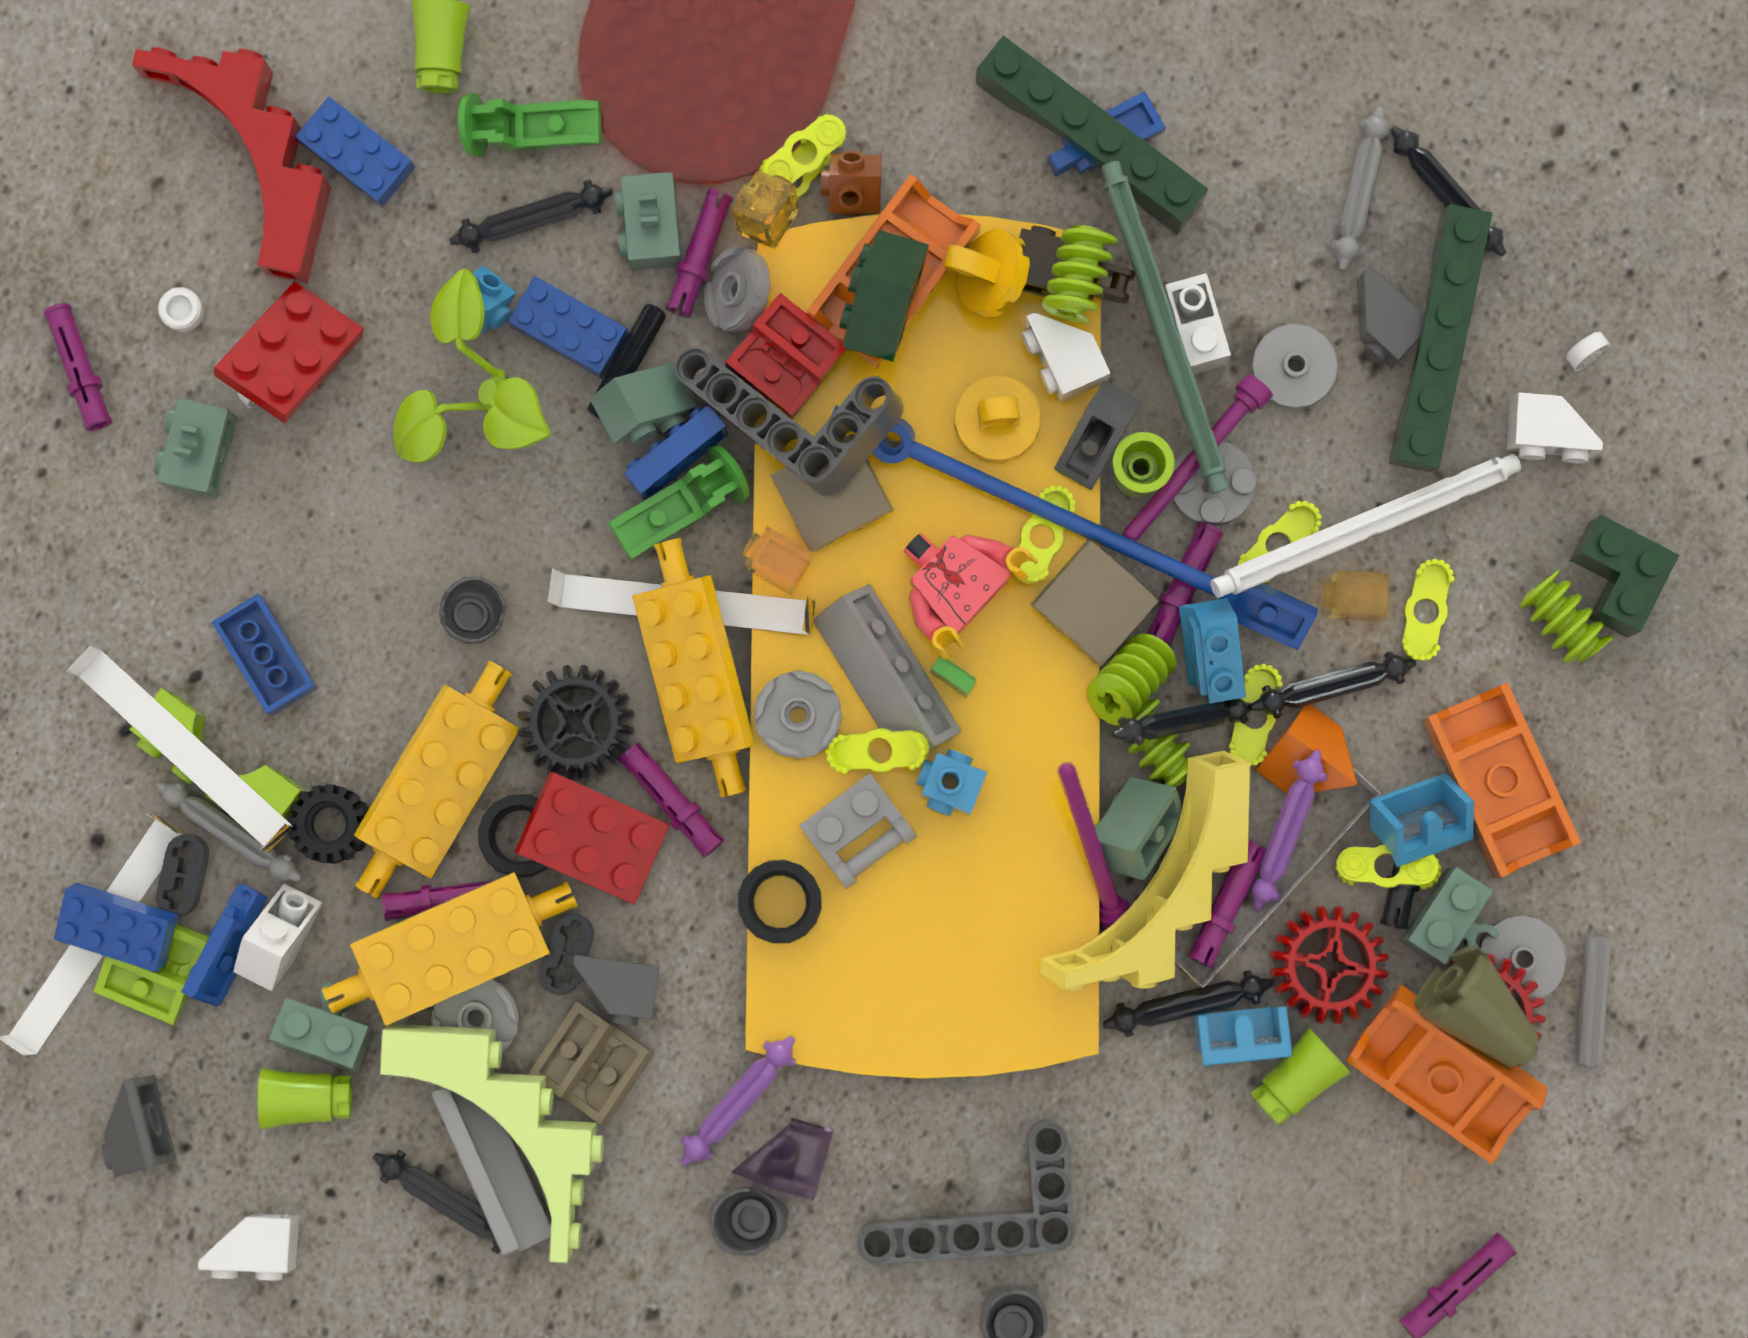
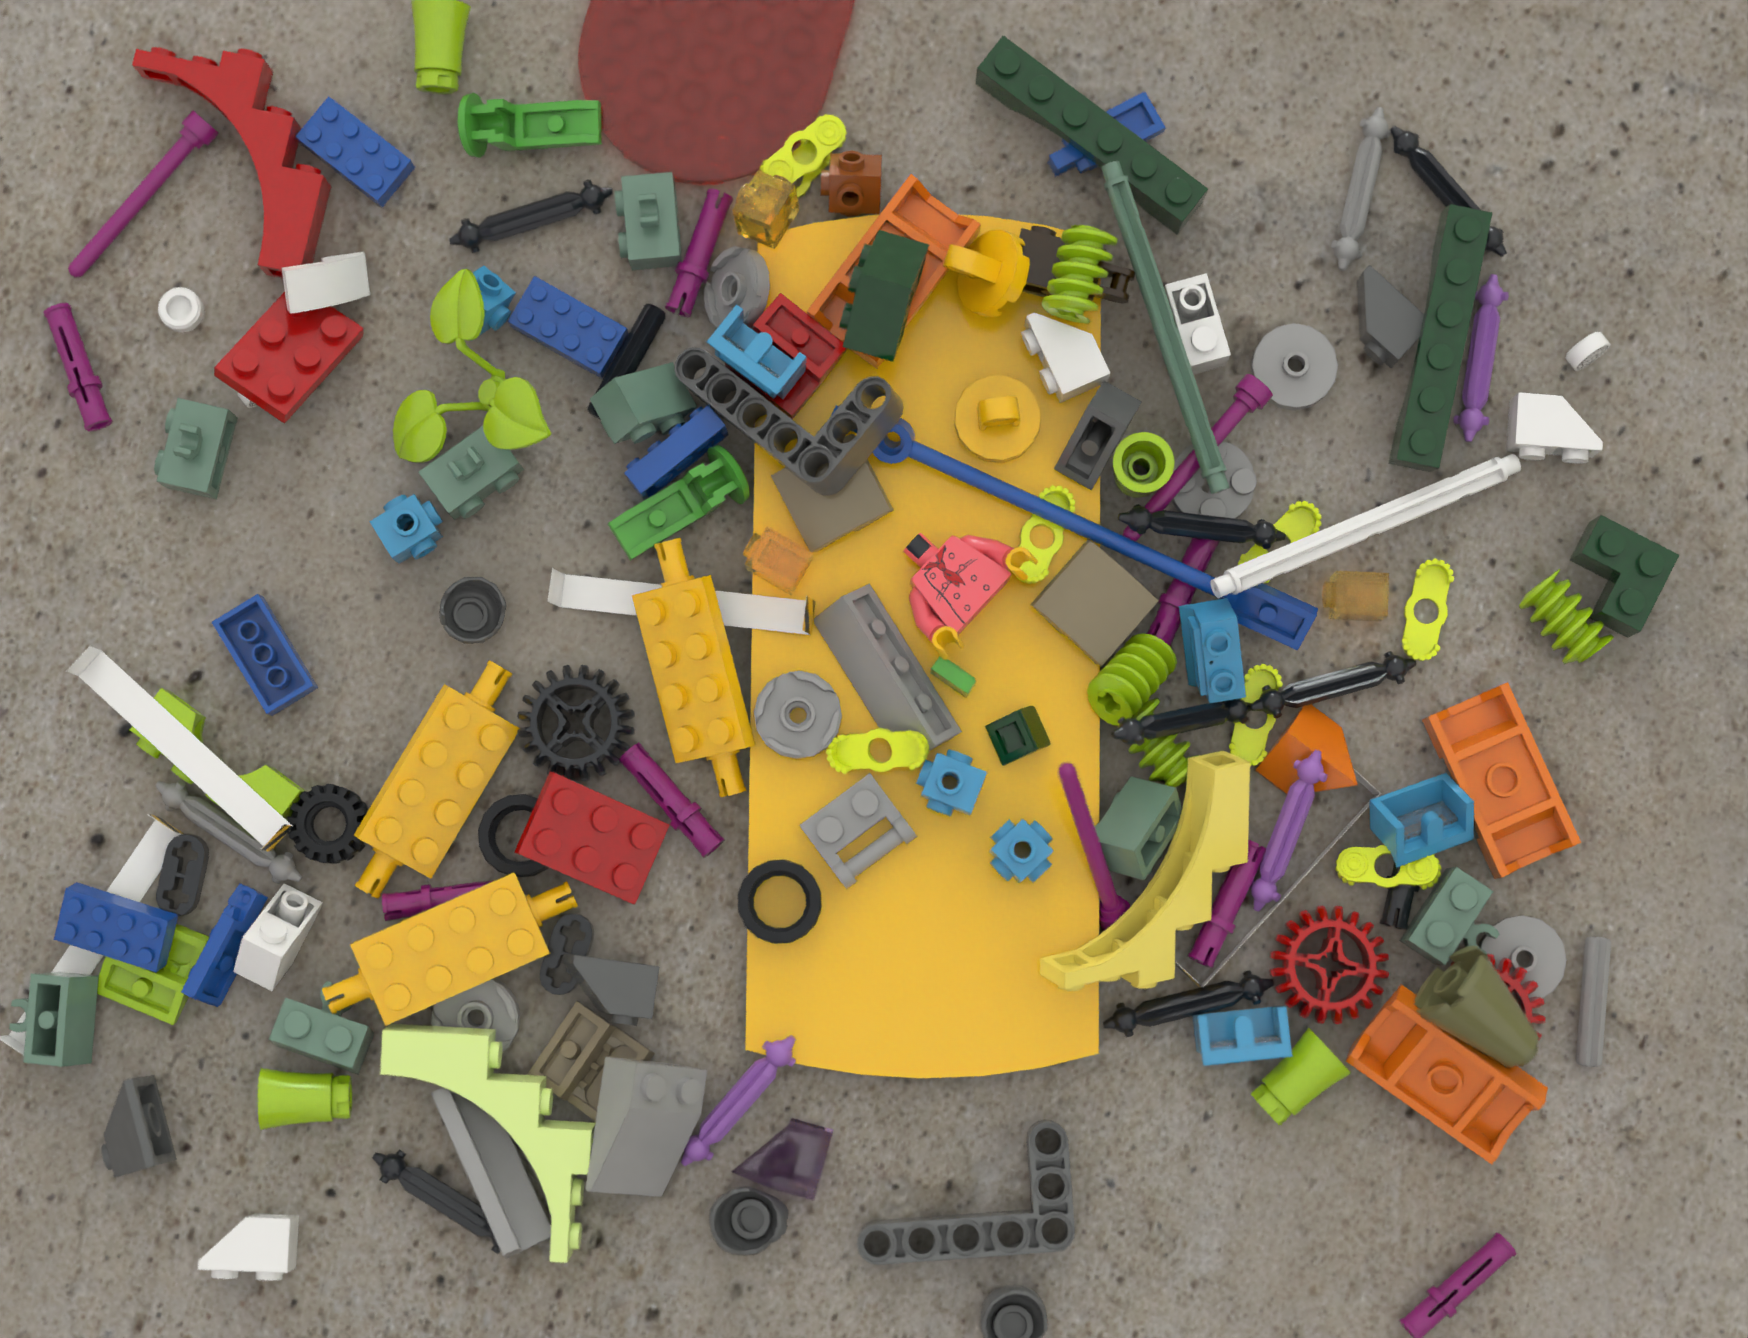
(58, 1018): none -> sand green brick
(194, 134): none -> magenta piece
(326, 283): none -> white slope
(393, 526): none -> dark azure brick
(470, 474): none -> sand green brick
(642, 1124): none -> light grey slope
(756, 356): none -> dark azure window
(1006, 861): none -> dark azure brick
(1018, 735): none -> dark green slope
(1201, 526): none -> black wheel
(1481, 358): none -> medium lavender wheel

